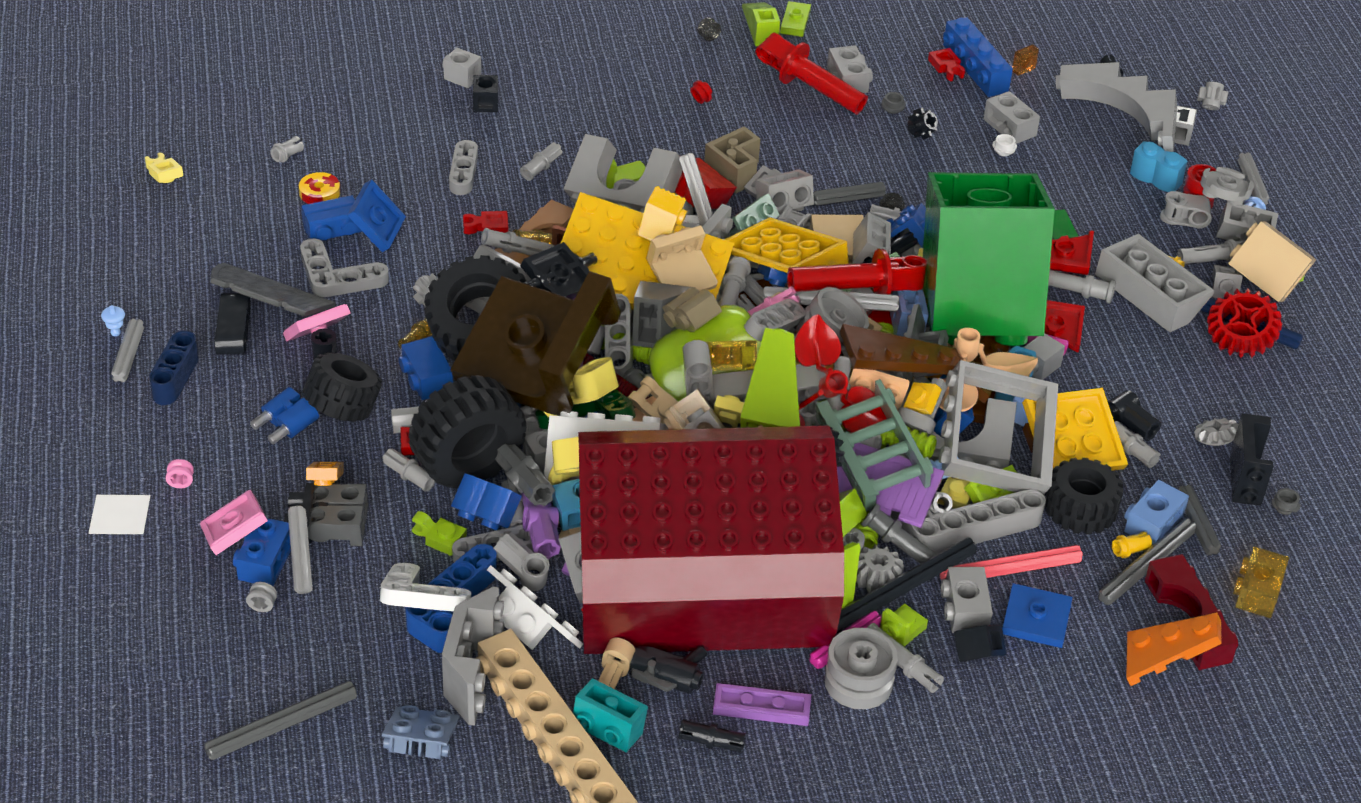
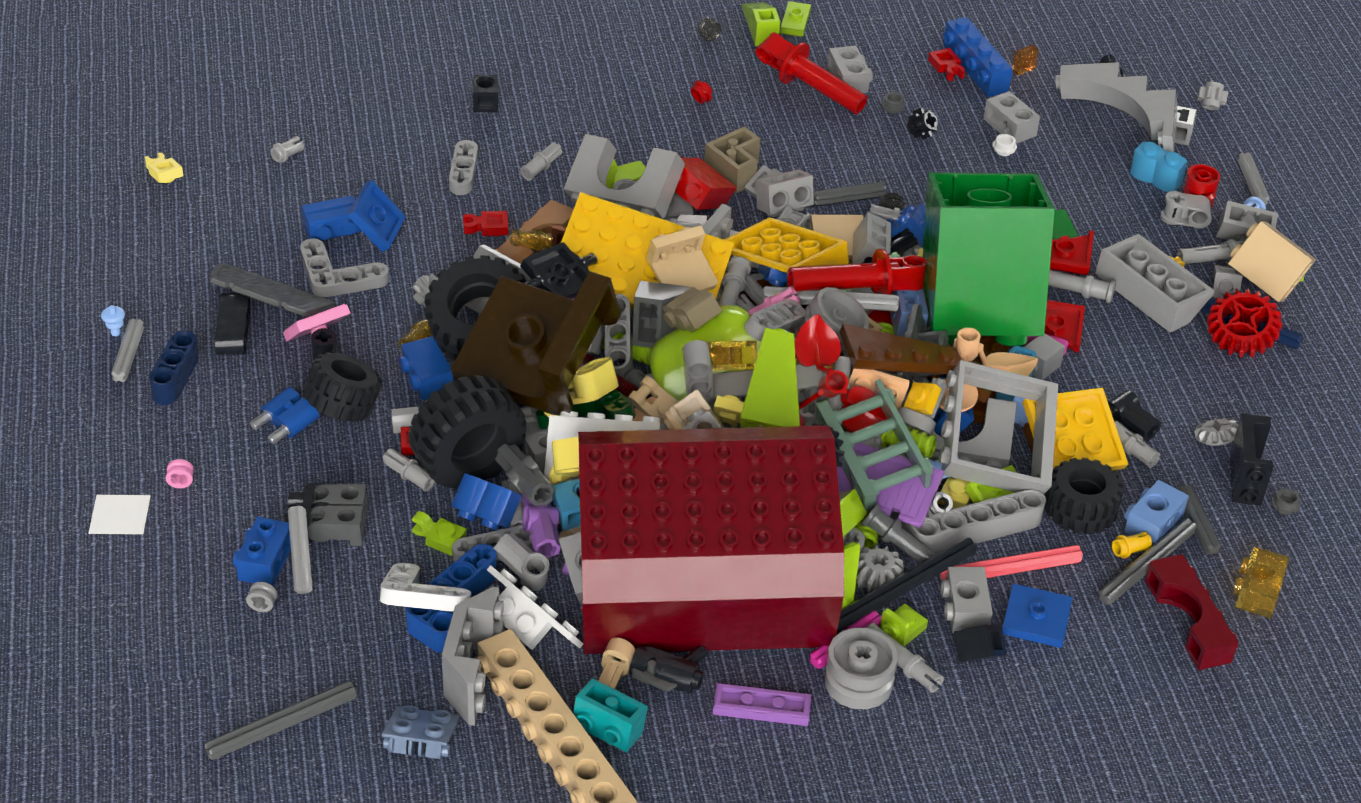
(233, 522): bright pink plate -> none
(319, 187): yellow piece -> none
(324, 472): light orange plate -> none
(461, 66): light grey brick -> none
(511, 242): light grey pin -> none
(662, 214): yellow brick -> none
(696, 187): light grey axle -> none
(712, 736): black pin -> none
(754, 213): sand green bracket -> none
(1161, 644): orange wing -> none
(1227, 185): light grey plate -> none

